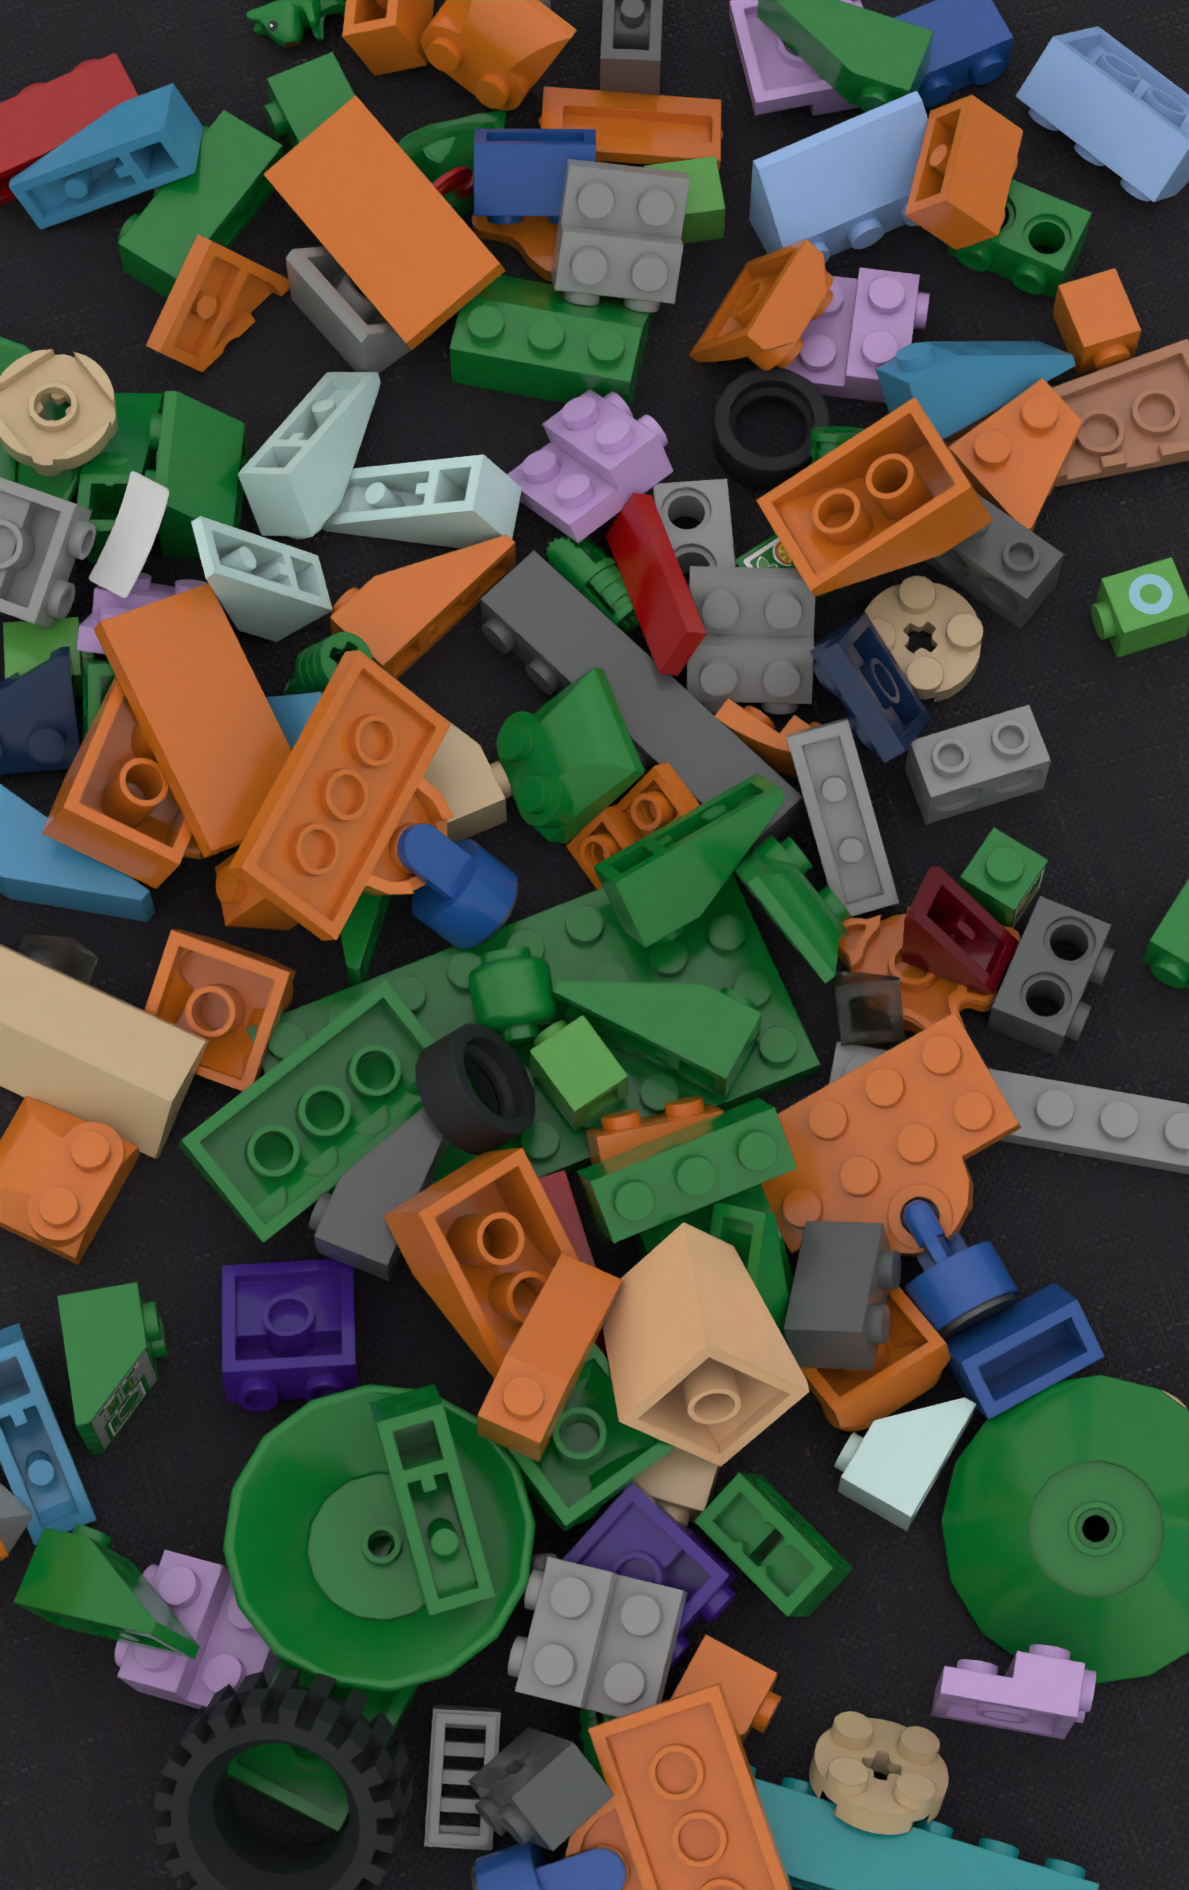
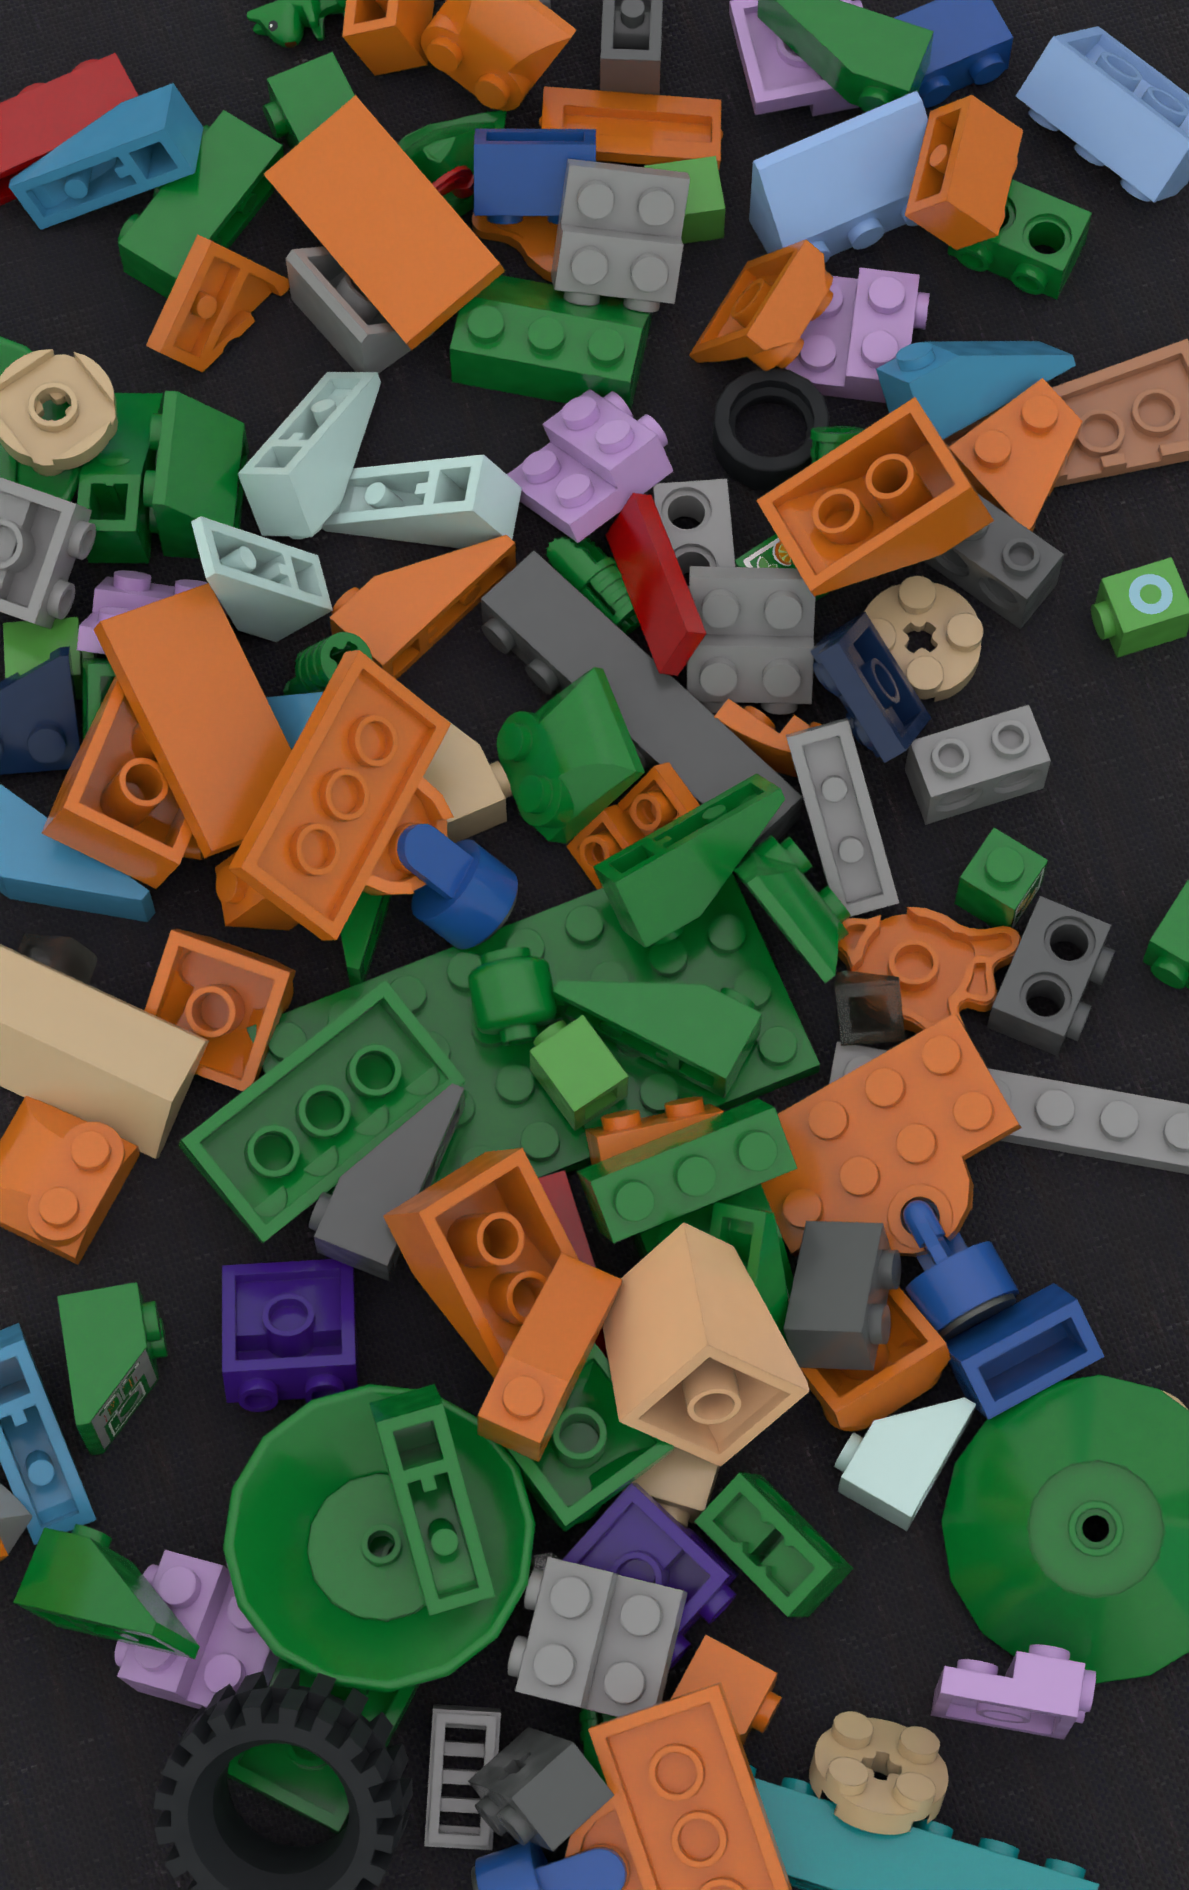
(131, 535): white sticker -> none
(452, 1100): black tyre -> none
(955, 935): dark red slope -> none
(1096, 321): orange brick -> none

